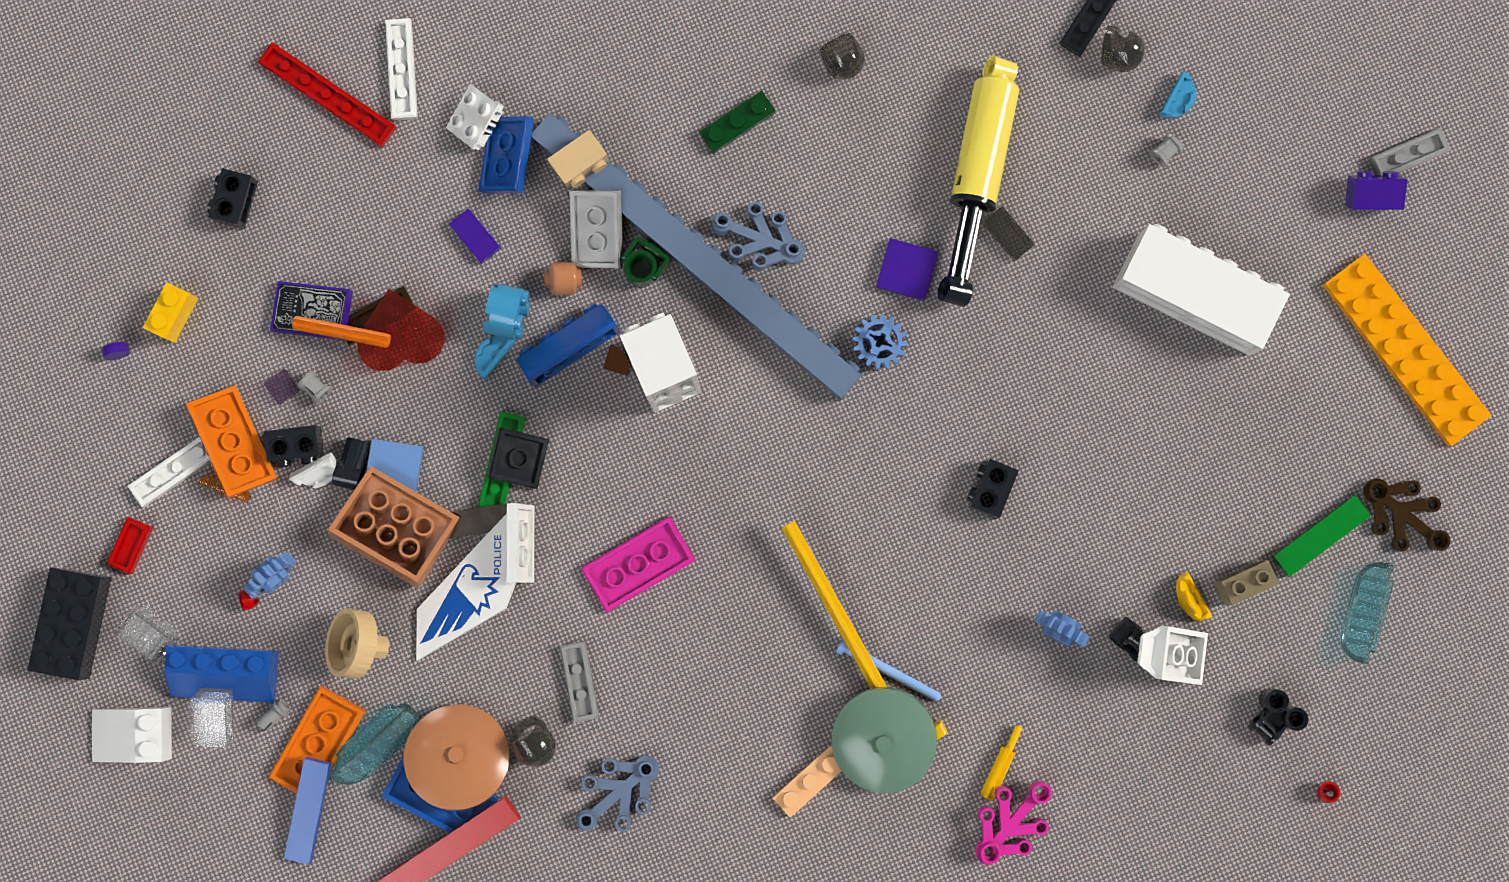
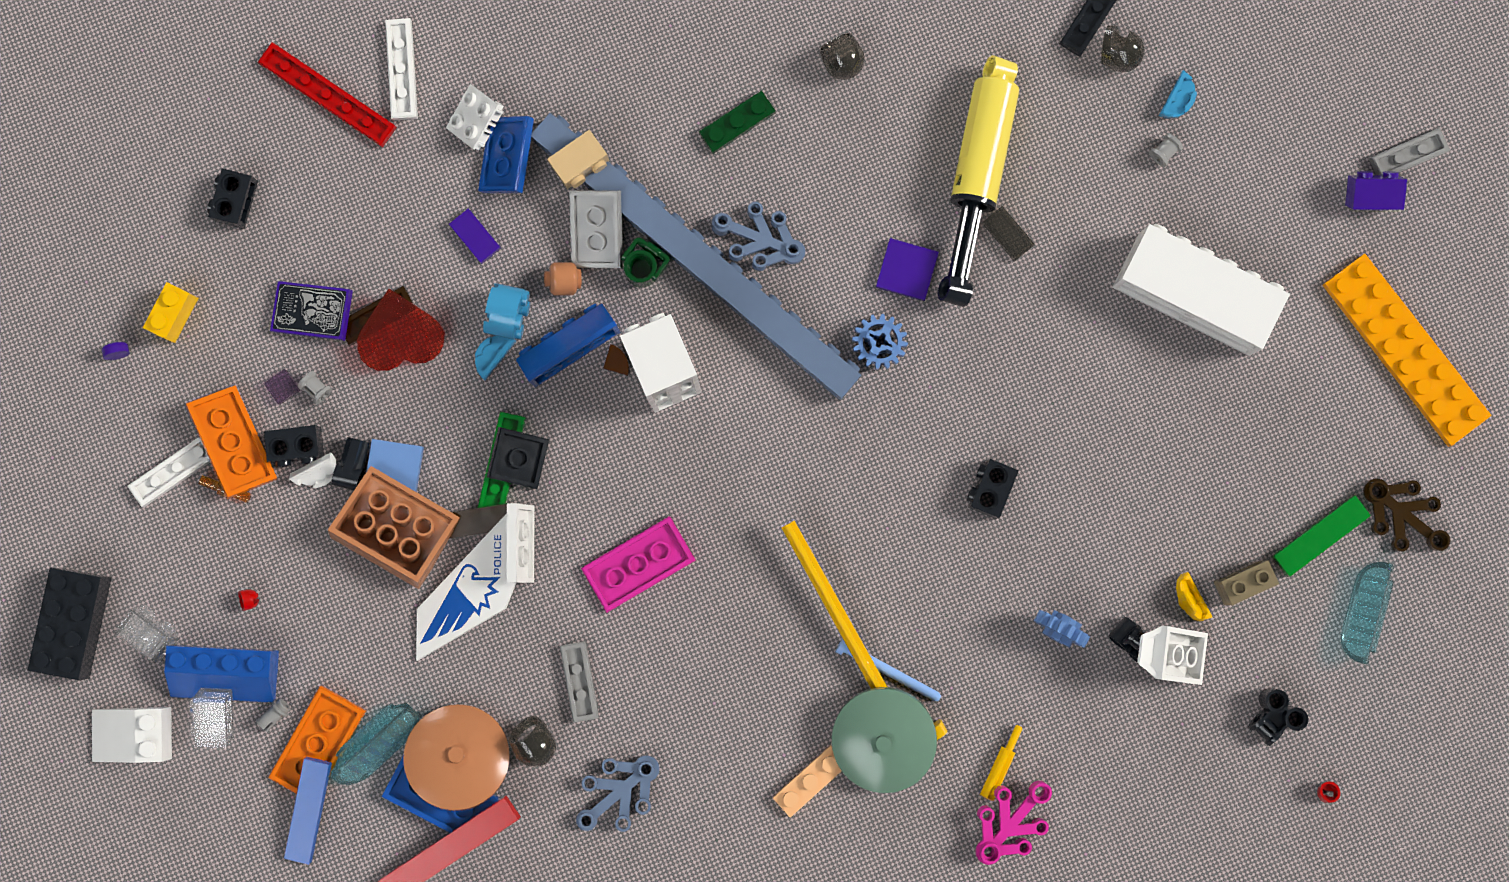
(129, 545): red tile -> none
(270, 575): medium blue gear -> none
(341, 331): orange axle -> none
(353, 643): tan piece -> none

